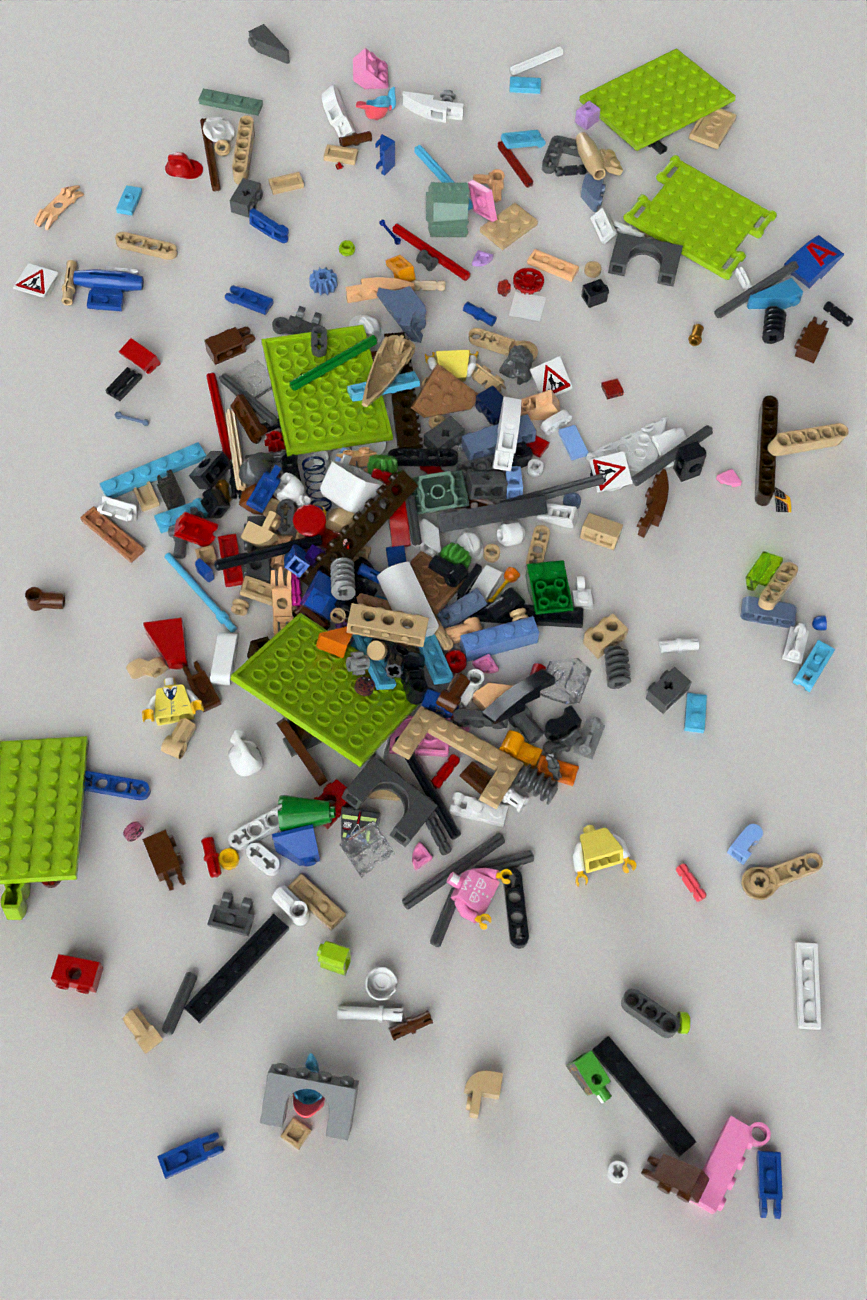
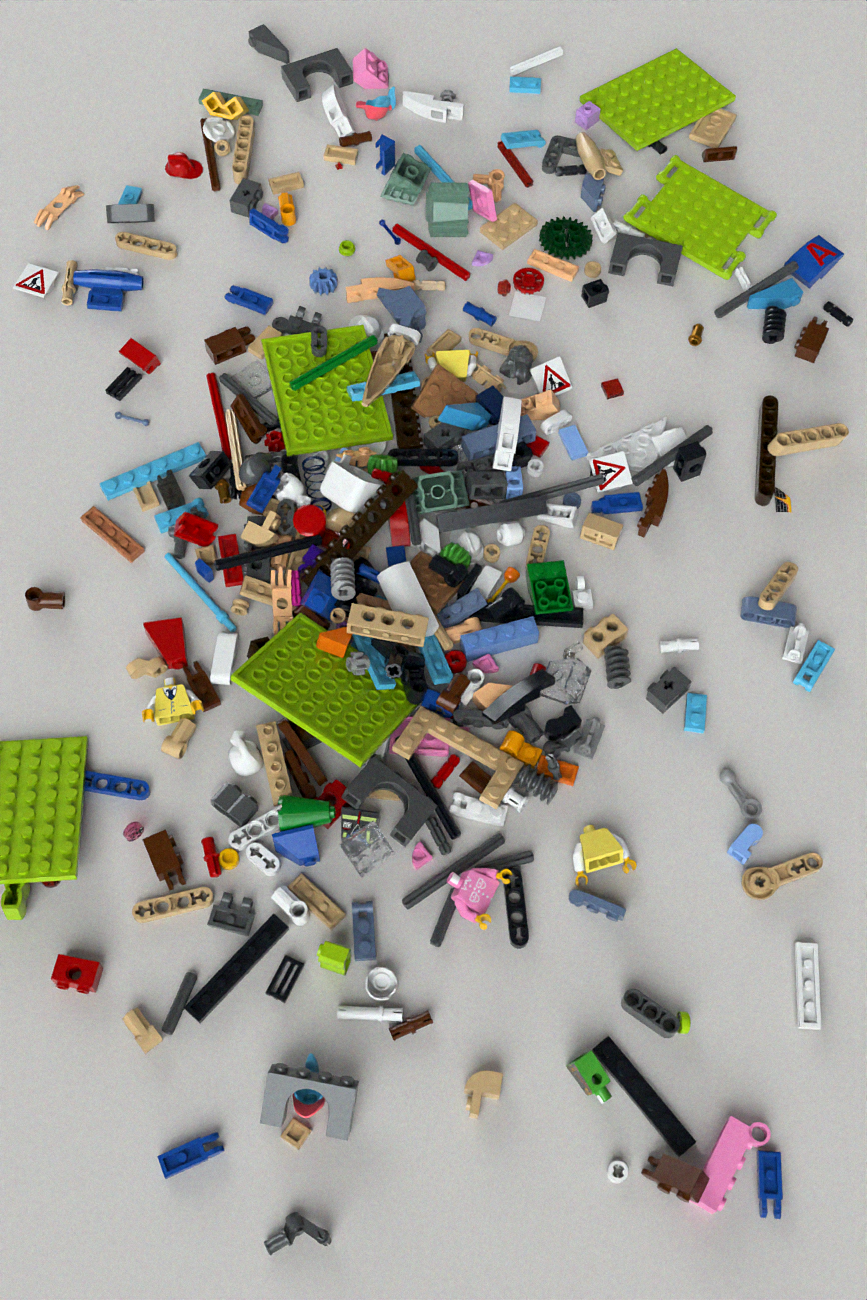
(120, 509): white hinge -> none
(130, 213): none -> beam
(172, 901): none -> tan beam
(215, 503): black brick -> none
(218, 107): none -> yellow brick
(234, 804): none -> dark grey brick
(256, 347): none -> tan tile
(269, 211): none -> lavender tile
(274, 761): none -> tan brick
(276, 995): none -> black tile
(287, 209): none -> light orange piece
(295, 560): blue leg -> none
(295, 1226): none -> dark grey pin
(300, 778): none -> reddish brown hinge
(328, 62): none -> dark grey arch
(363, 932): none -> sand blue plate
(364, 686): clear pink tile -> none
(377, 650): tan tile -> none
(406, 180): none -> sand green slope
(408, 333): none -> white beam
(445, 342): none -> tan tile
(466, 415): none -> dark azure slope
(518, 614): tan bush -> none
(554, 238): none -> dark green gear
(570, 651): none -> clear arm
(597, 905): none -> sand blue hinge
(618, 503): none -> blue hinge
(691, 882): coral axle -> none
(719, 154): none -> reddish brown slope
(728, 778): none -> light grey piece
(729, 478): bright pink tile -> none
(763, 570): clear neon green panel -> none
(820, 623): blue hinge -> none

